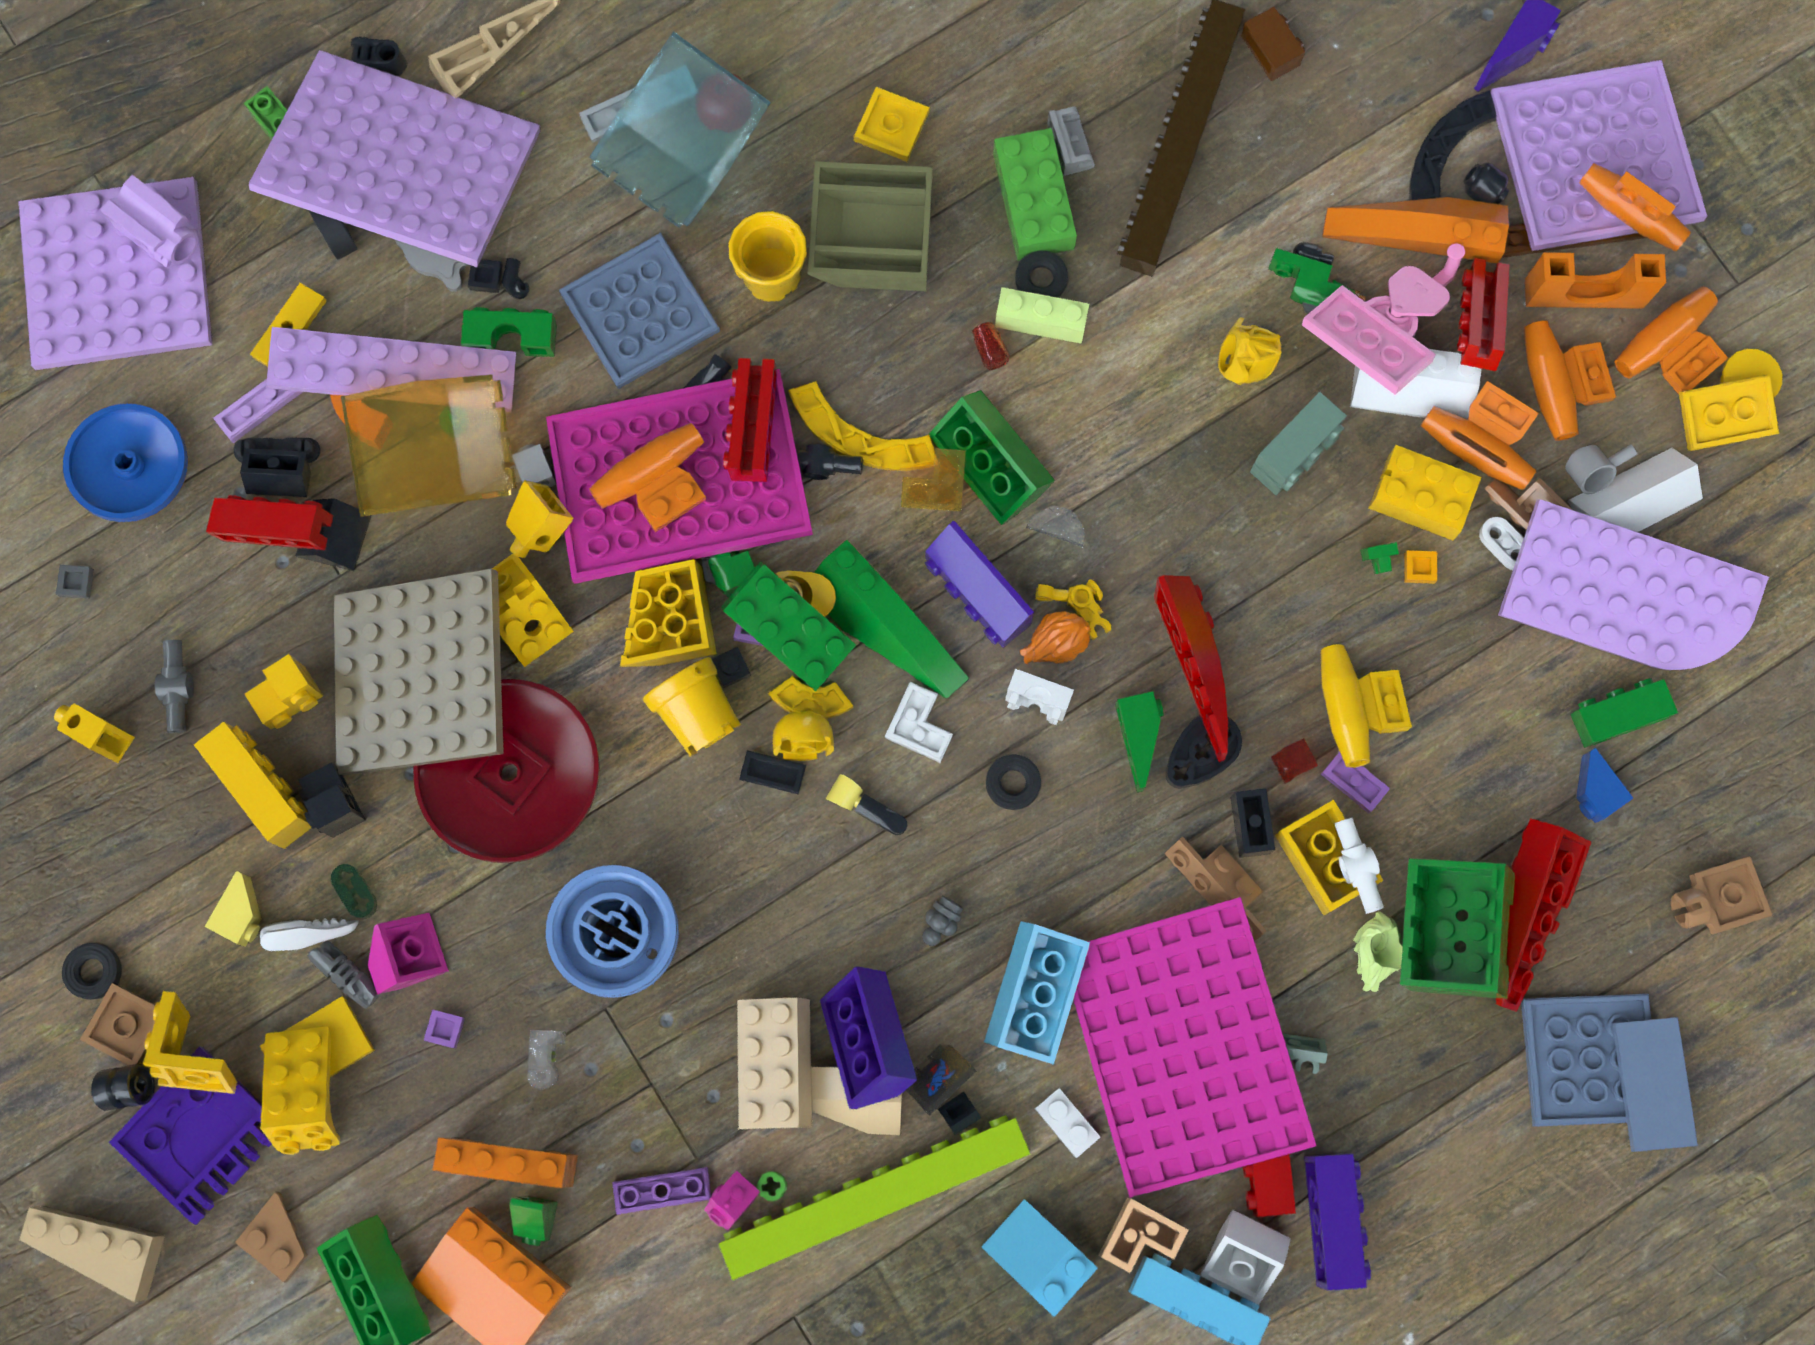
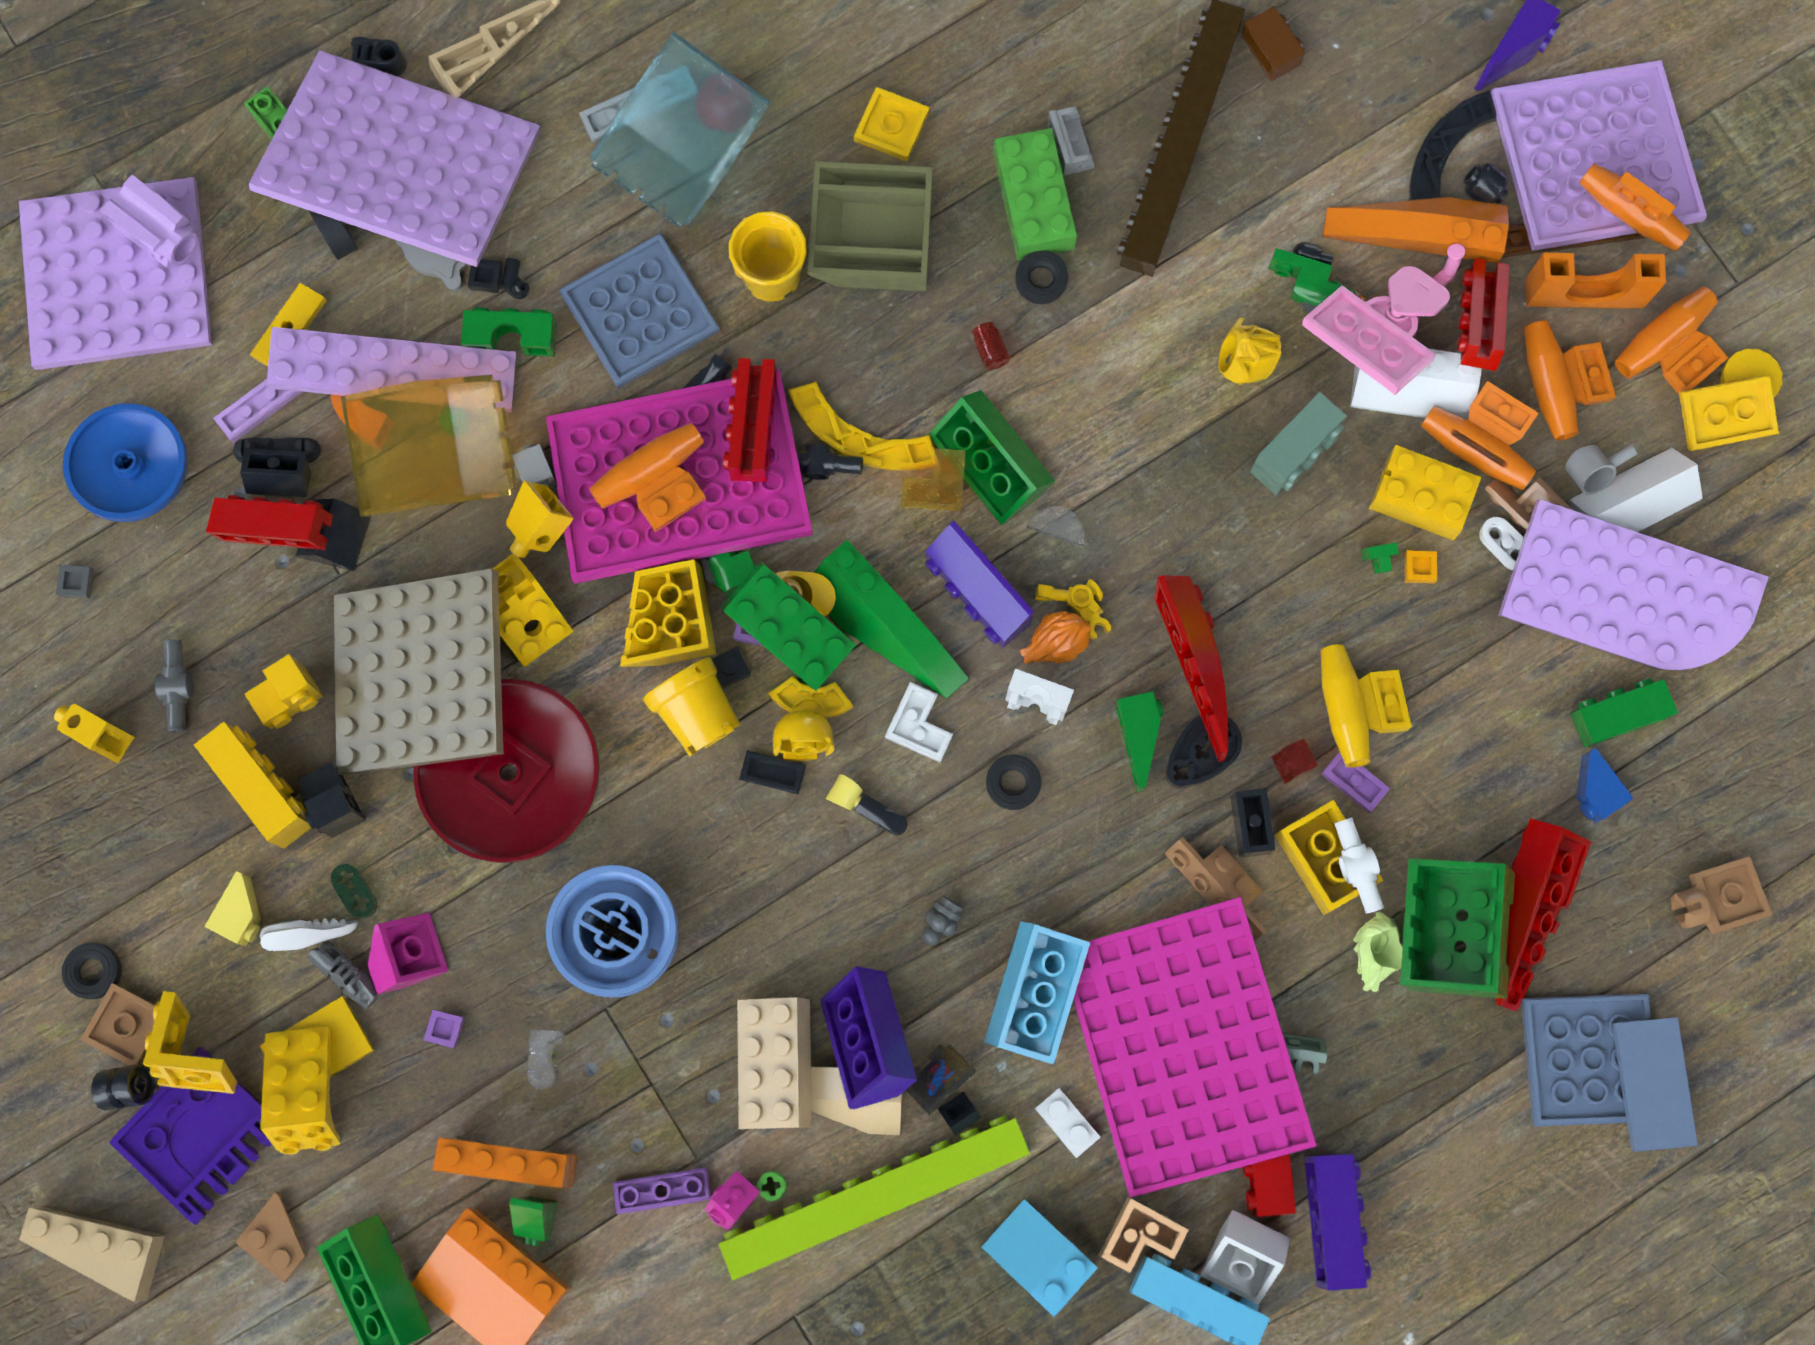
(1041, 315): yellowish green brick -> none

